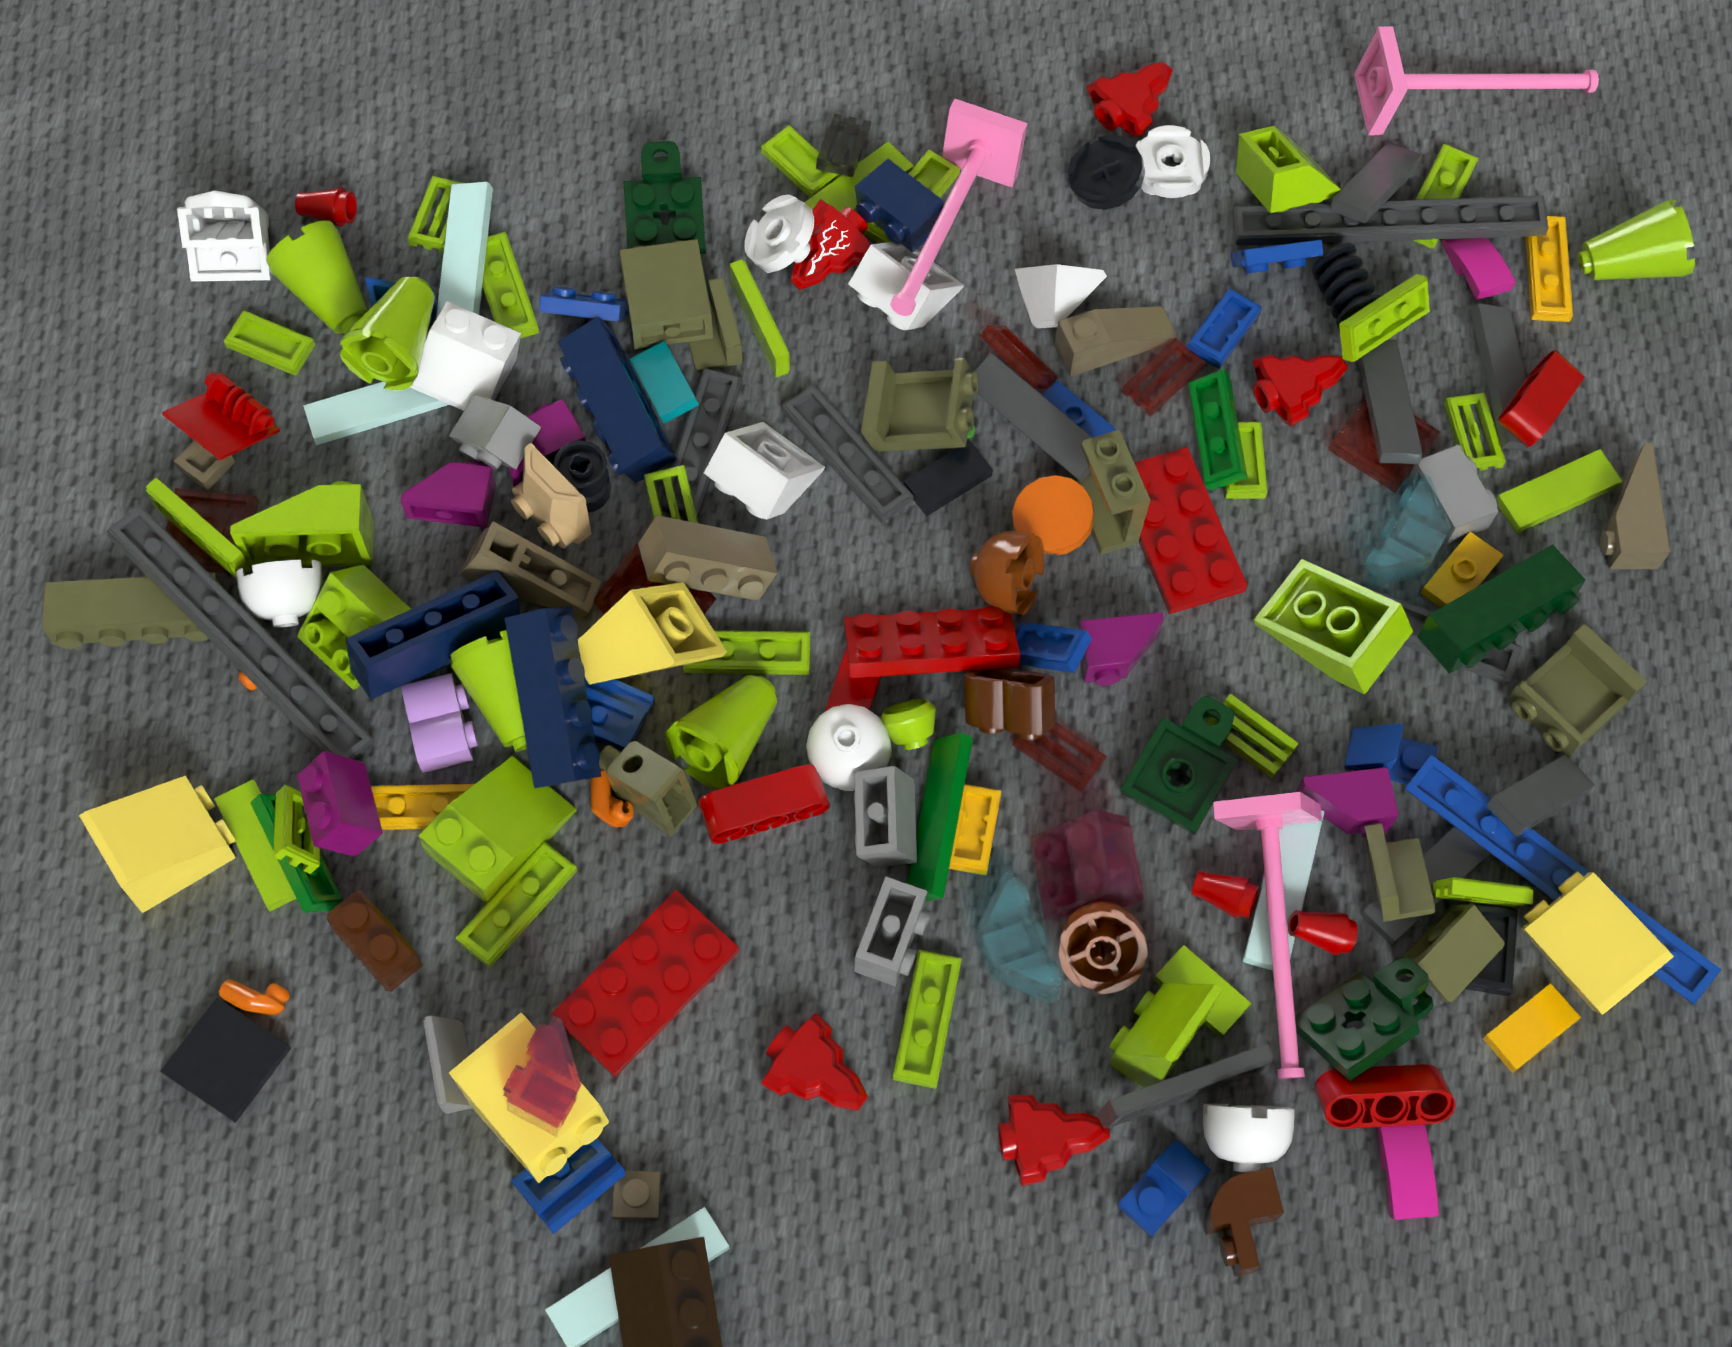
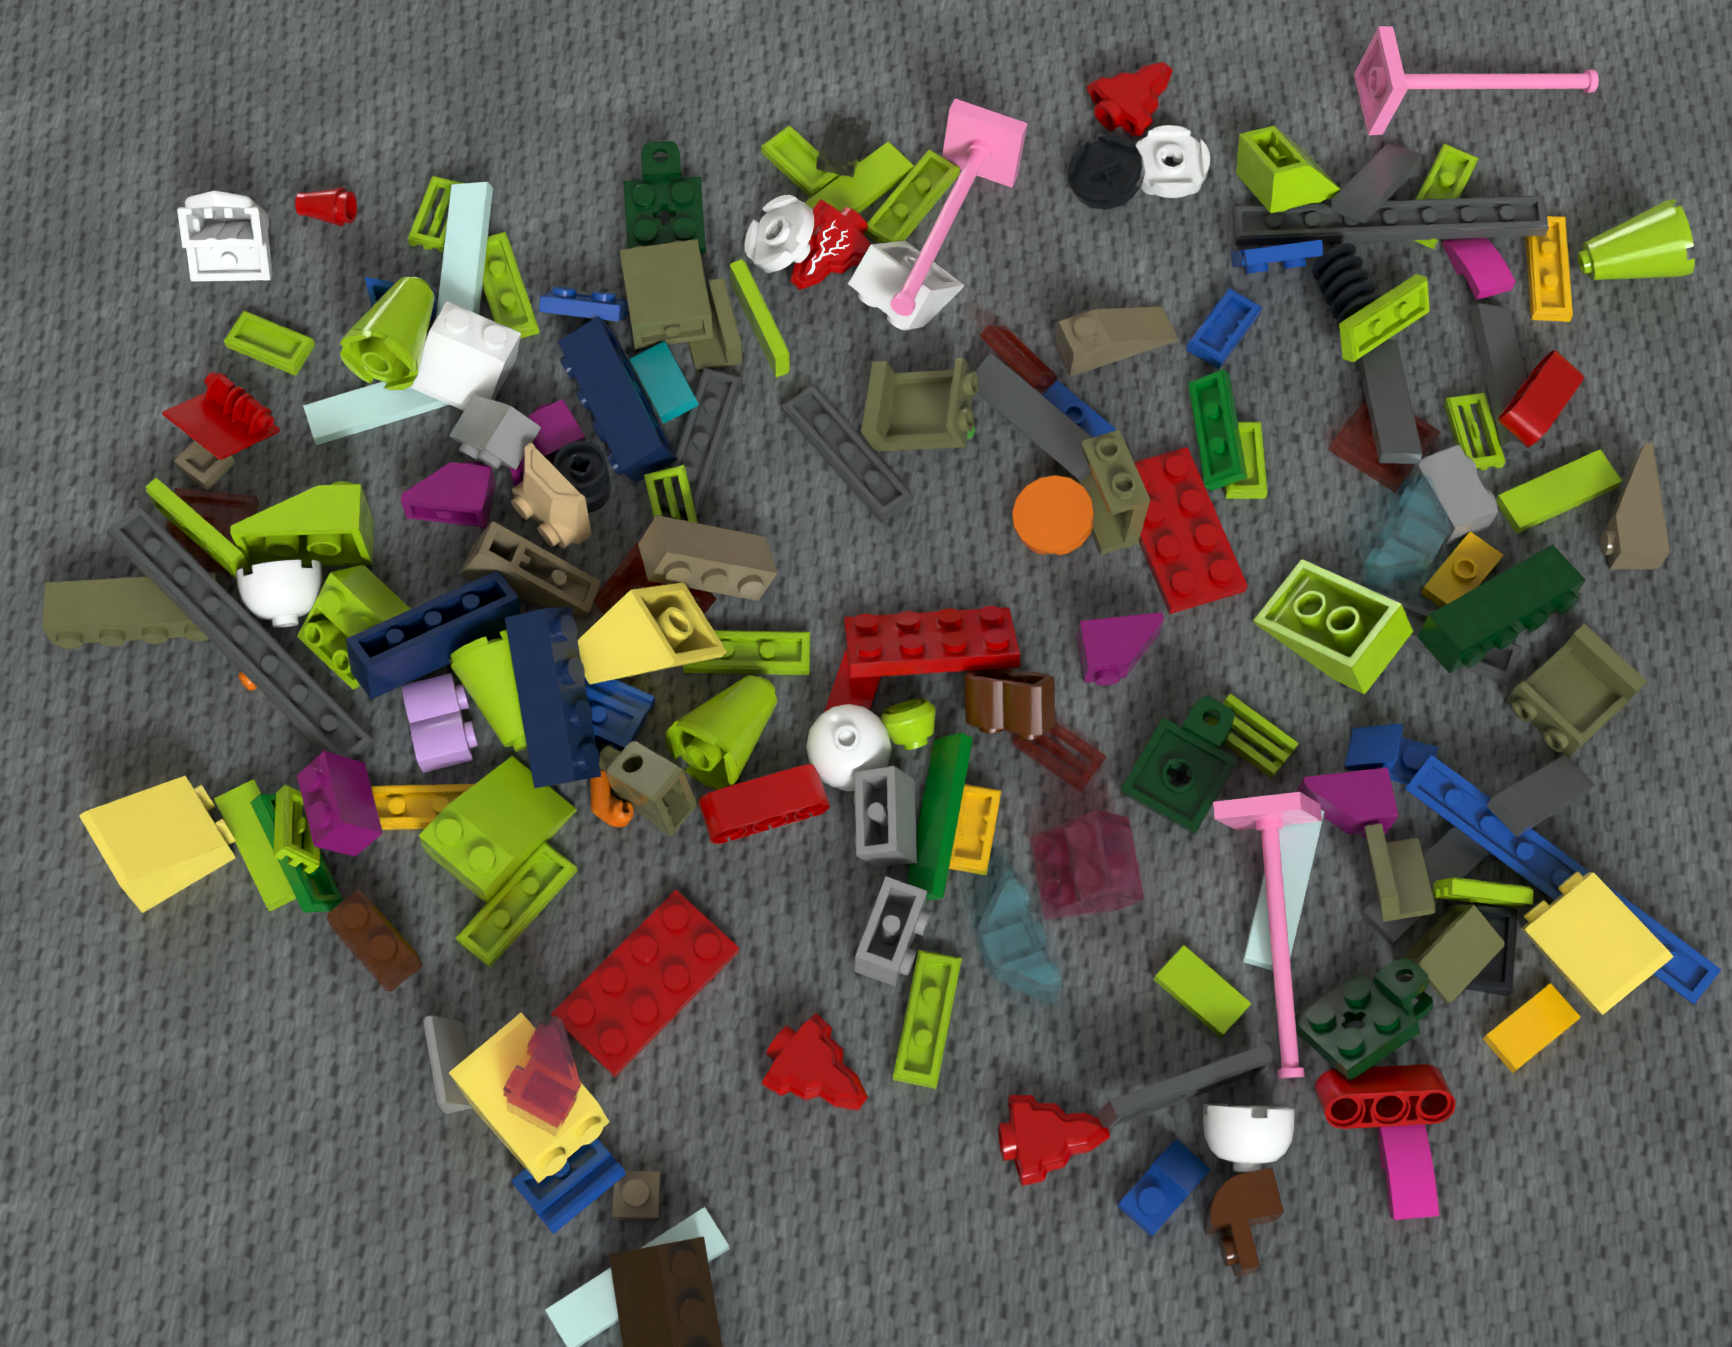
(225, 1060): black tile -> none
(253, 1001): orange arm -> none
(320, 275): lime cone -> none
(762, 469): white slope -> none
(898, 205): dark blue brick -> none
(948, 478): black tile -> none
(1008, 564): dark orange cylinder -> none
(1051, 646): blue plate -> none
(1055, 291): white slope -> none
(1103, 947): dark orange cylinder -> none
(1143, 398): clear red tile -> none
(1162, 1031): lime slope -> none
(1228, 893): red cone -> none
(1294, 384): red rock -> none
(1326, 930): red cone -> none

